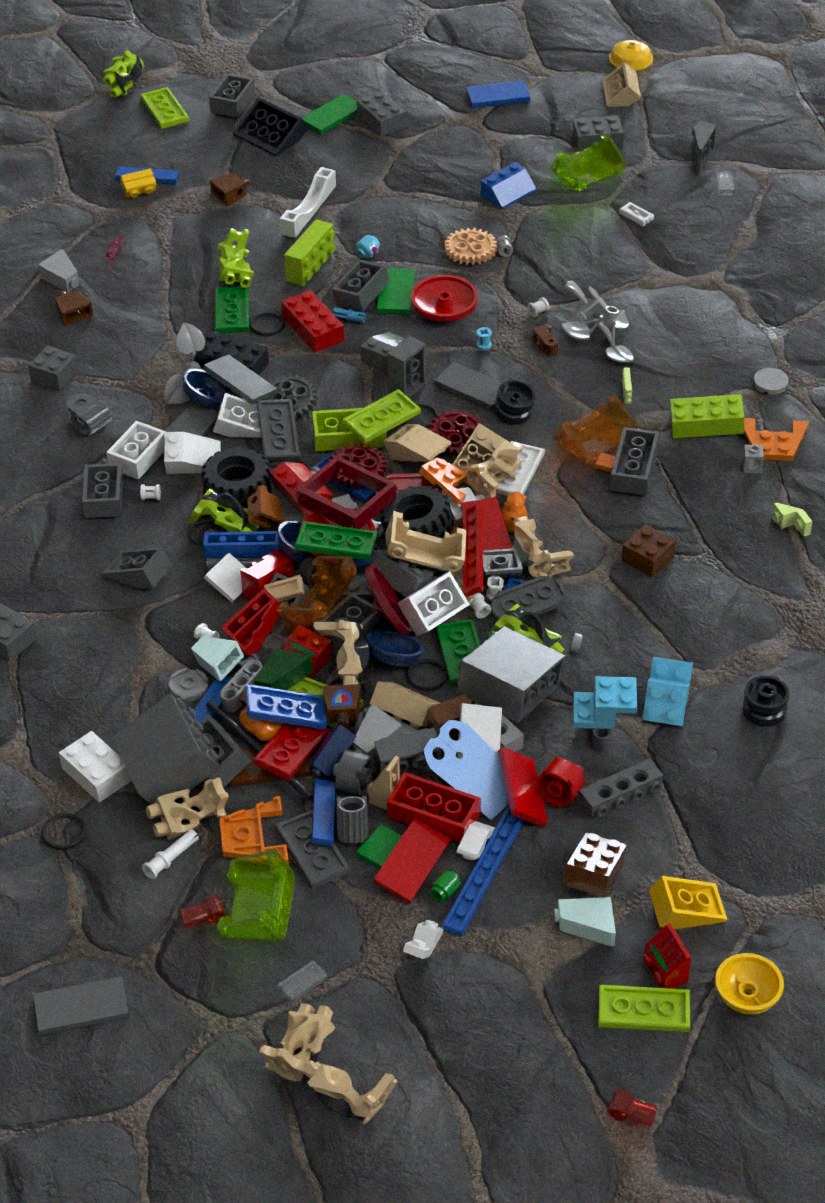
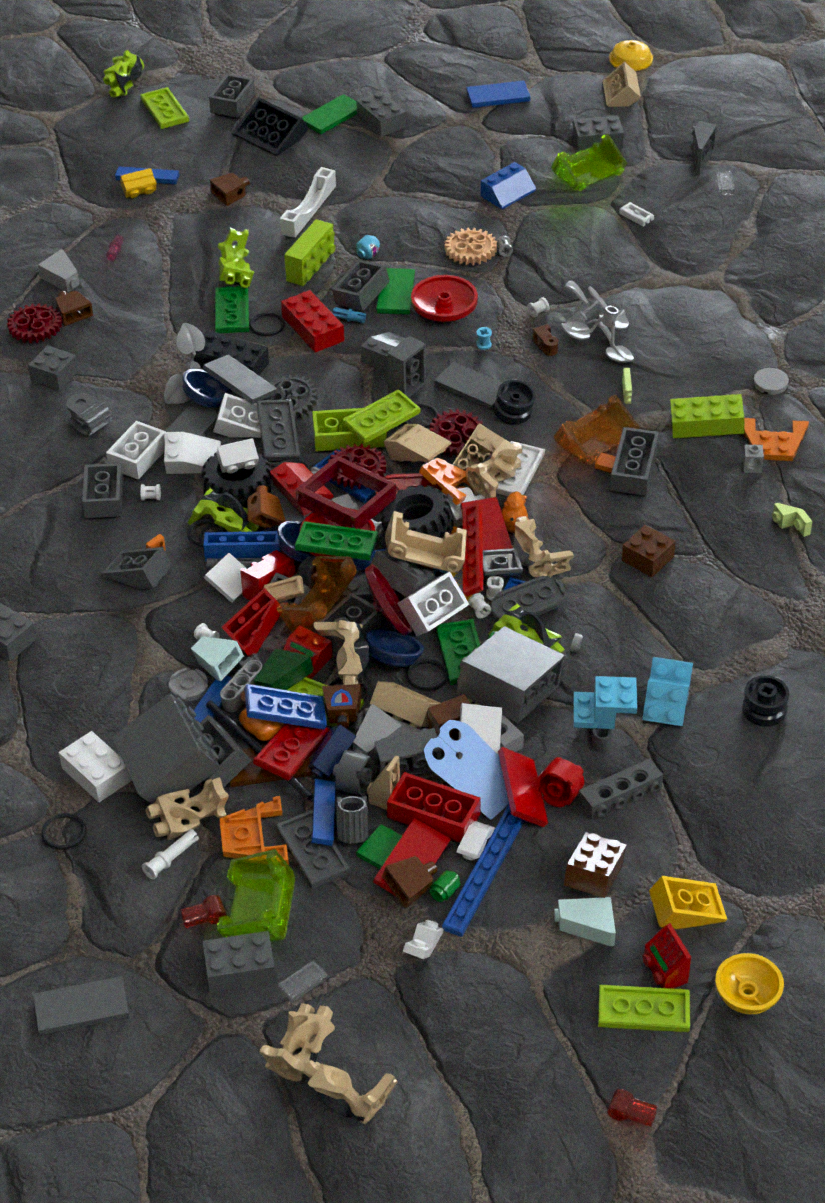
(34, 323): none -> dark red gear
(156, 542): none -> orange tile
(237, 456): none -> white brick
(239, 961): none -> dark grey brick
(409, 879): none -> reddish brown torso

